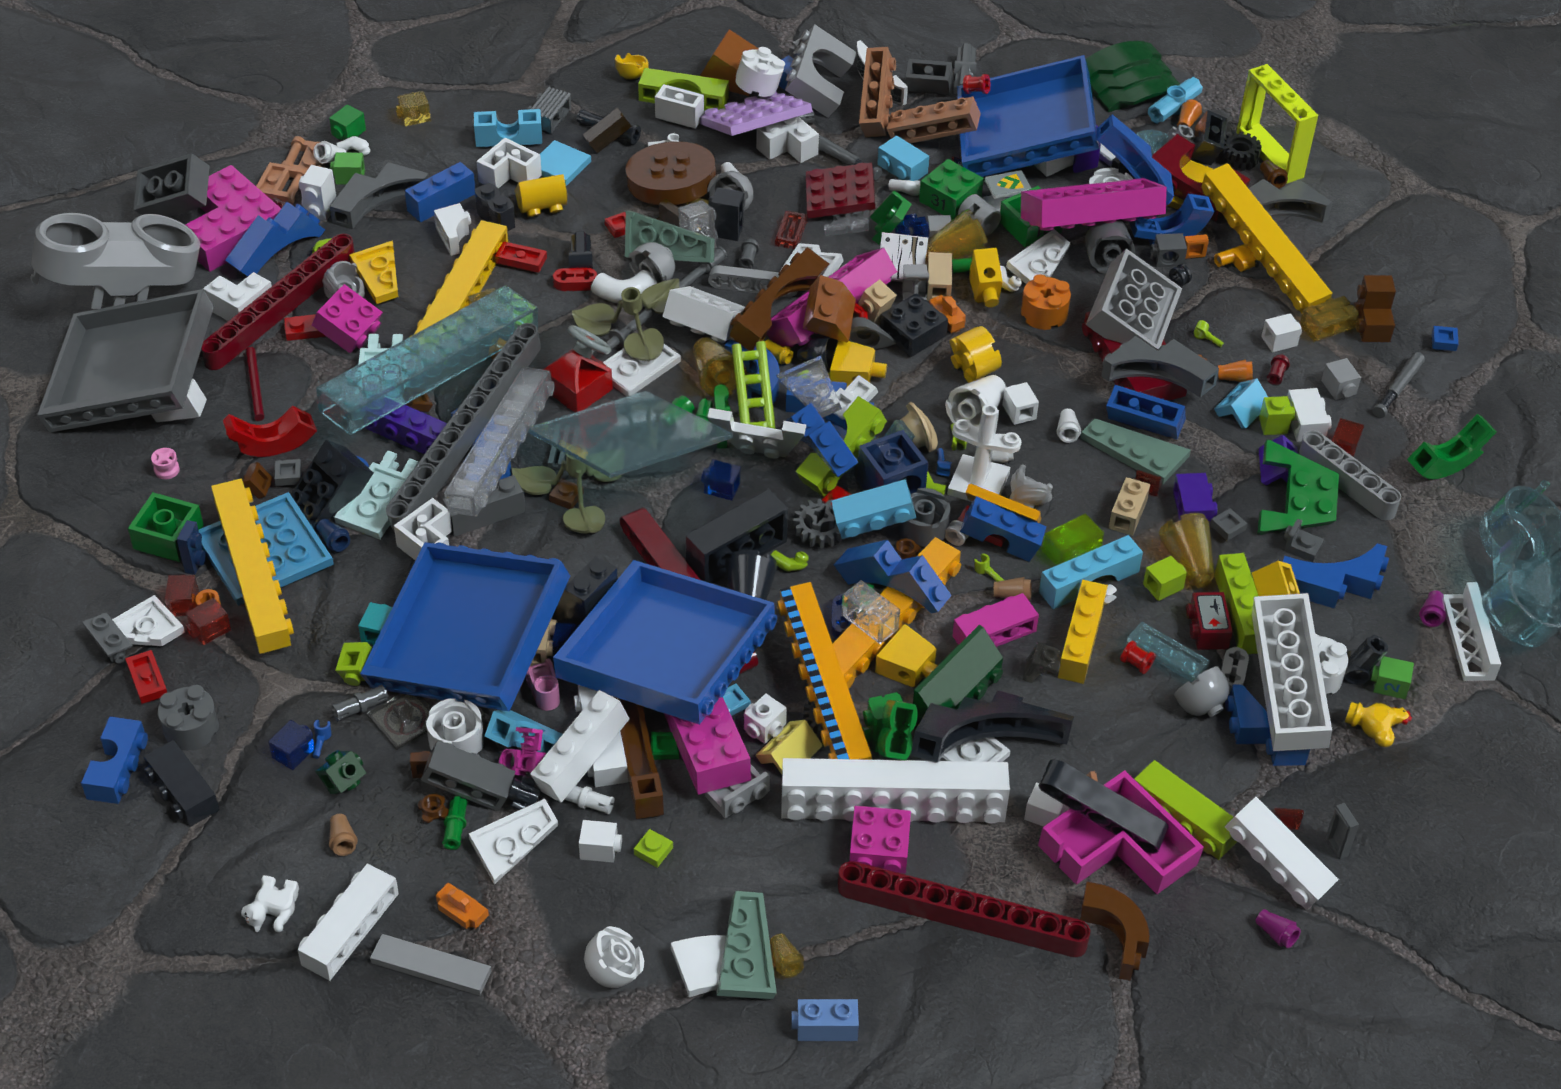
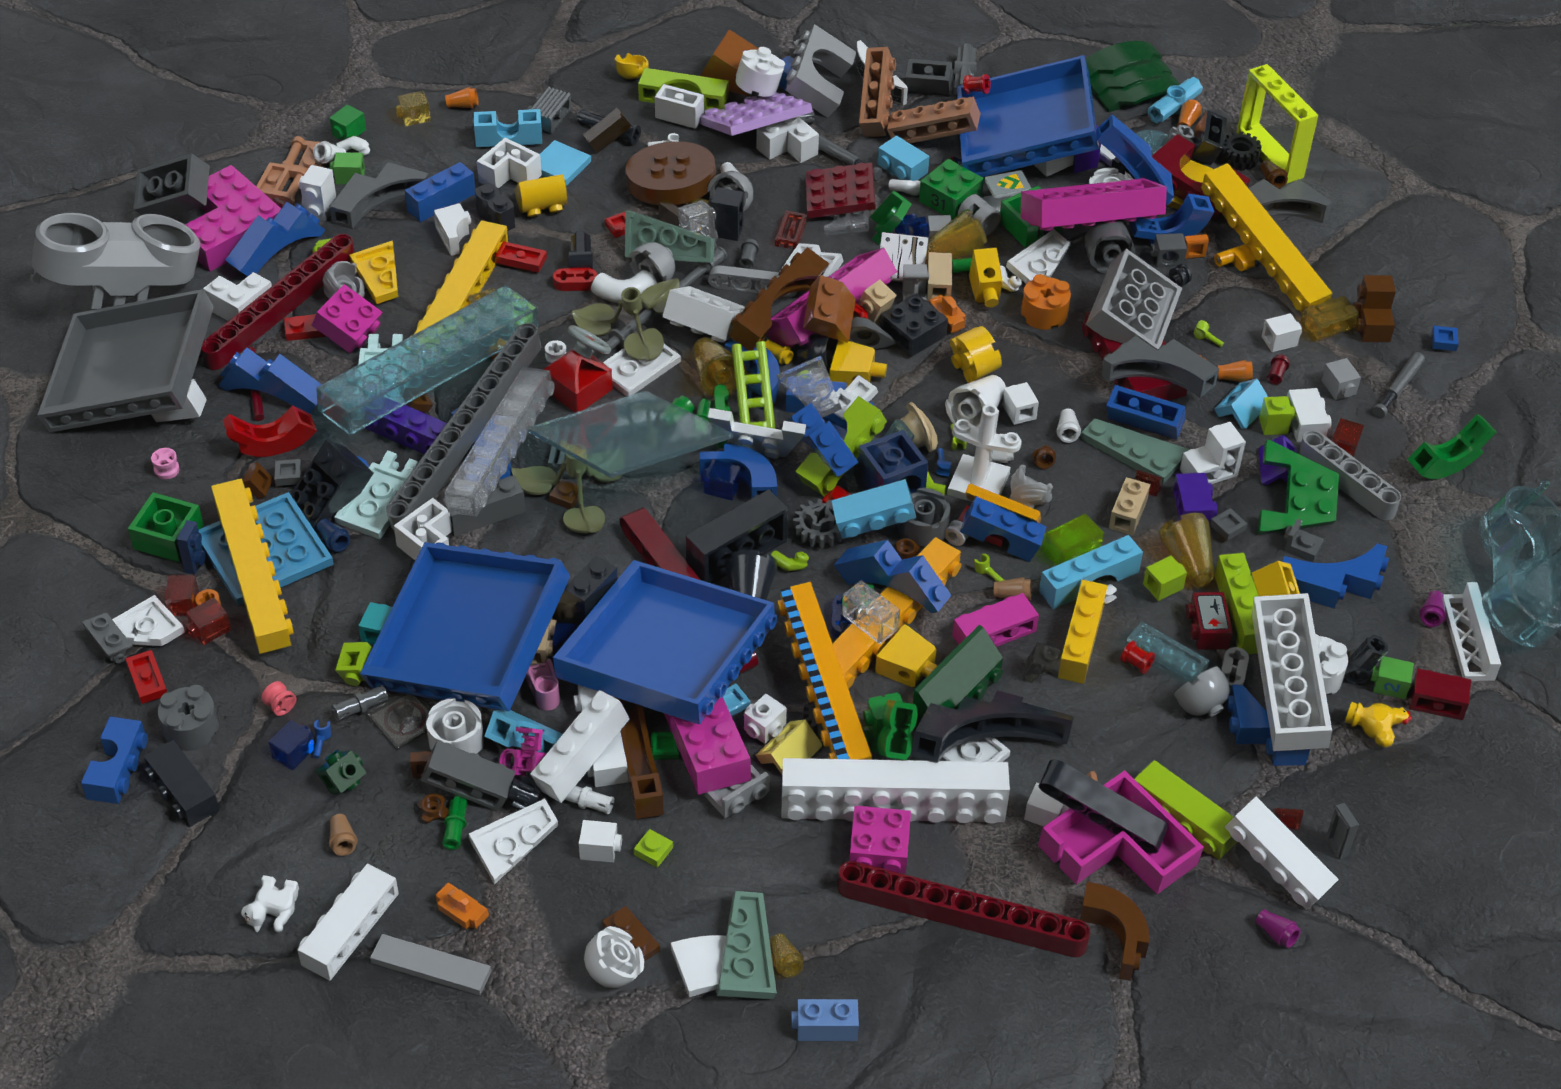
(274, 377): none -> blue arch
(278, 698): none -> coral wheel
(462, 99): none -> orange cone
(554, 346): none -> white bush
(629, 923): none -> reddish brown plate
(755, 468): none -> blue arch
(1046, 461): none -> reddish brown plate
(1219, 456): none -> white brick
(1440, 694): none -> dark red brick

